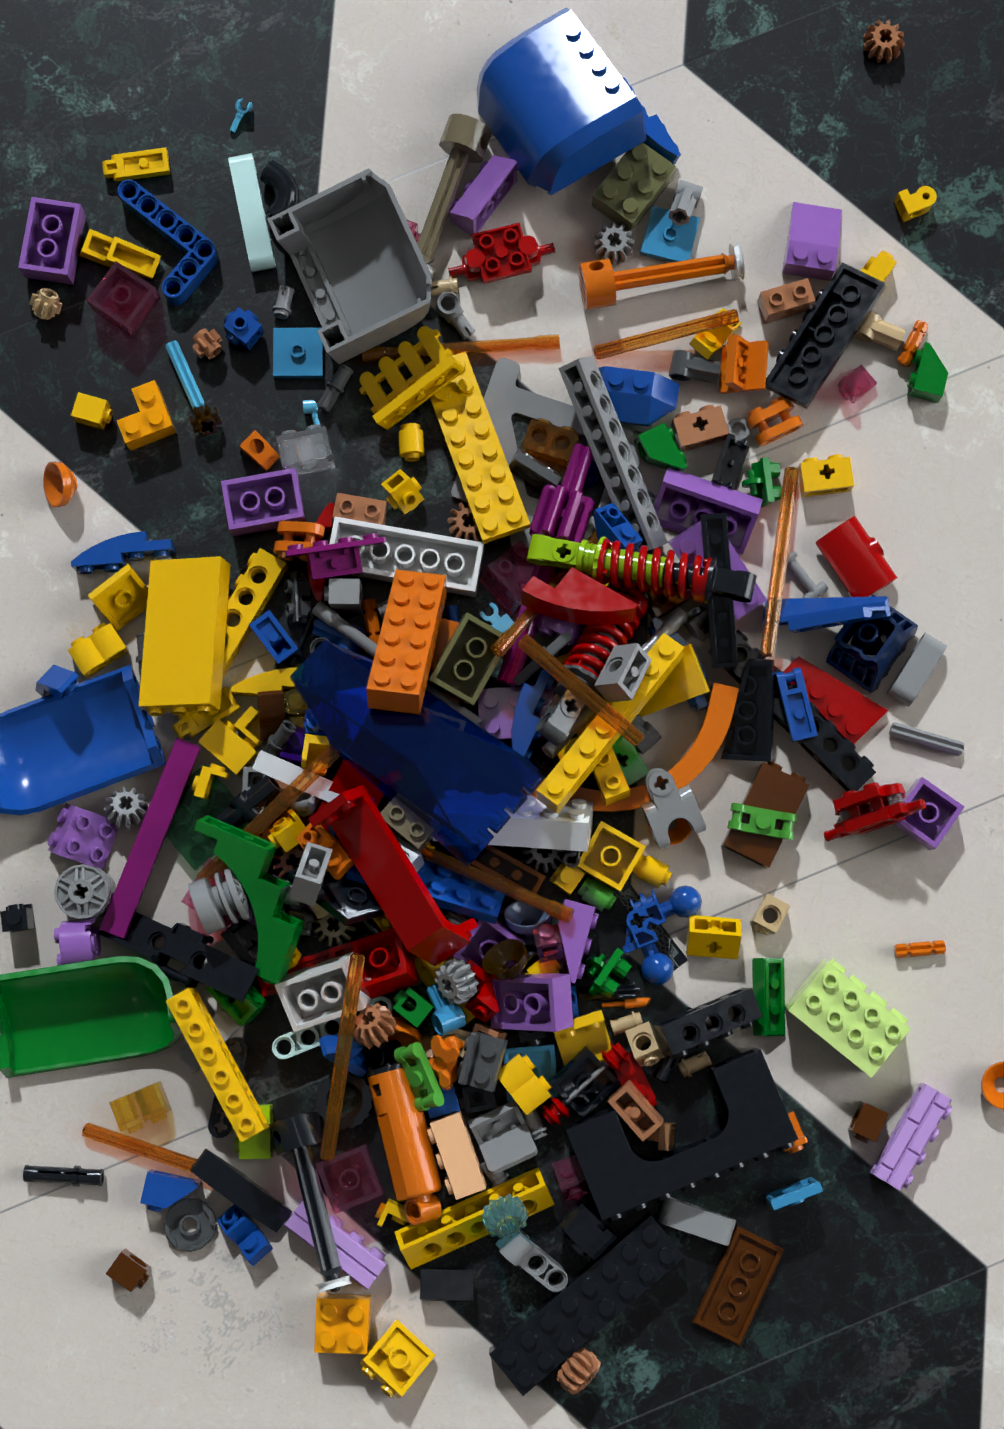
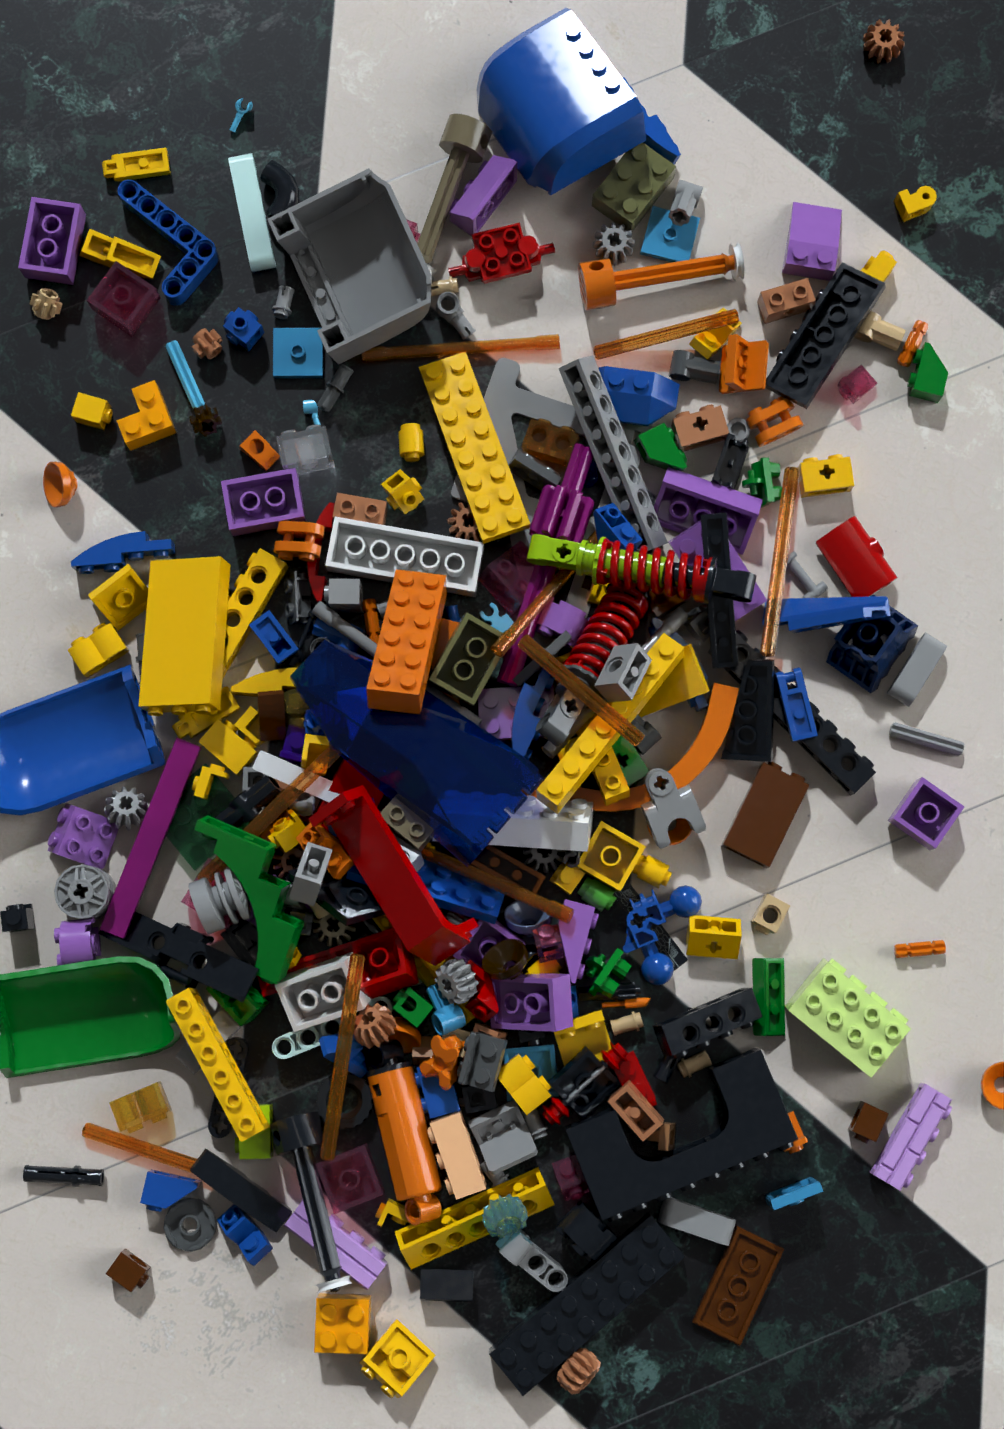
(58, 682): blue slope -> none
(278, 741): dark grey axle -> none
(334, 559): magenta bracket -> none
(413, 392): yellow fence -> none
(420, 1076): bright green plate -> none
(578, 601): red slope -> none
(637, 1037): tan brick -> none
(762, 821): bright green plate -> none
(837, 702): red wing -> none
(858, 808): red piece -> none

